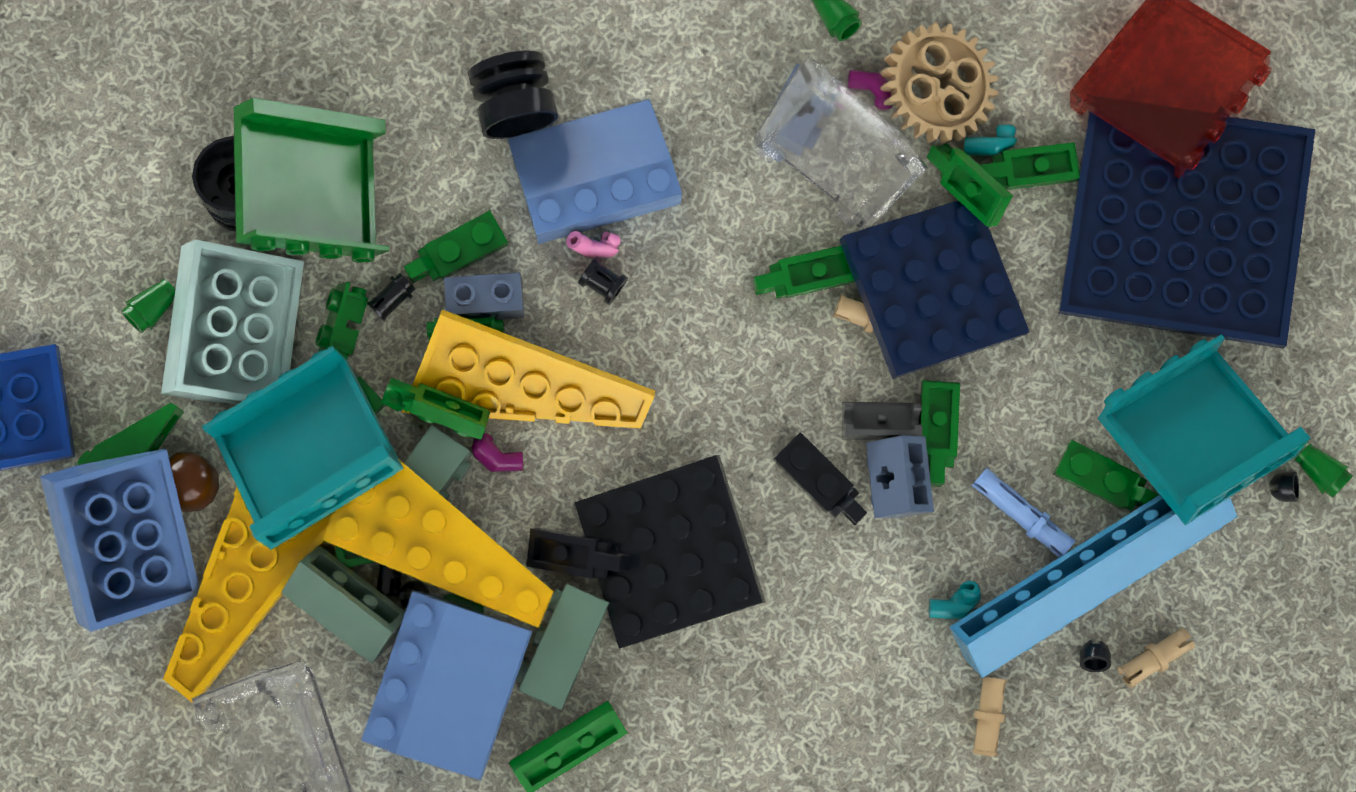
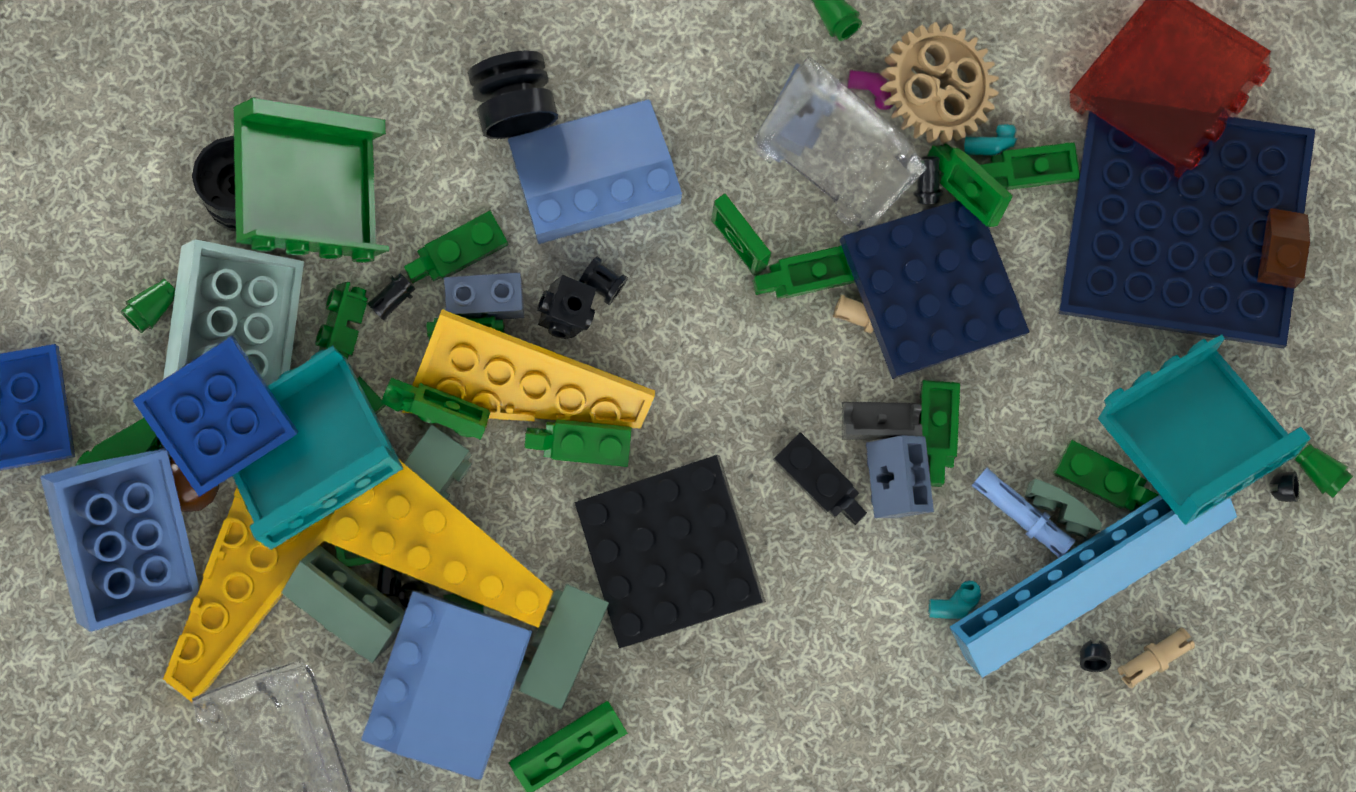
(215, 416): none -> blue plate
(493, 459): magenta arm -> none
(566, 307): none -> black brick
(573, 554): black hinge -> none
(582, 442): none -> green hinge
(590, 248): bright pink arm -> none
(740, 235): none -> green tile
(928, 185): none -> black pin
(989, 716): tan pin -> none
(1073, 513): none -> sand green slope
(1284, 248): none -> reddish brown slope

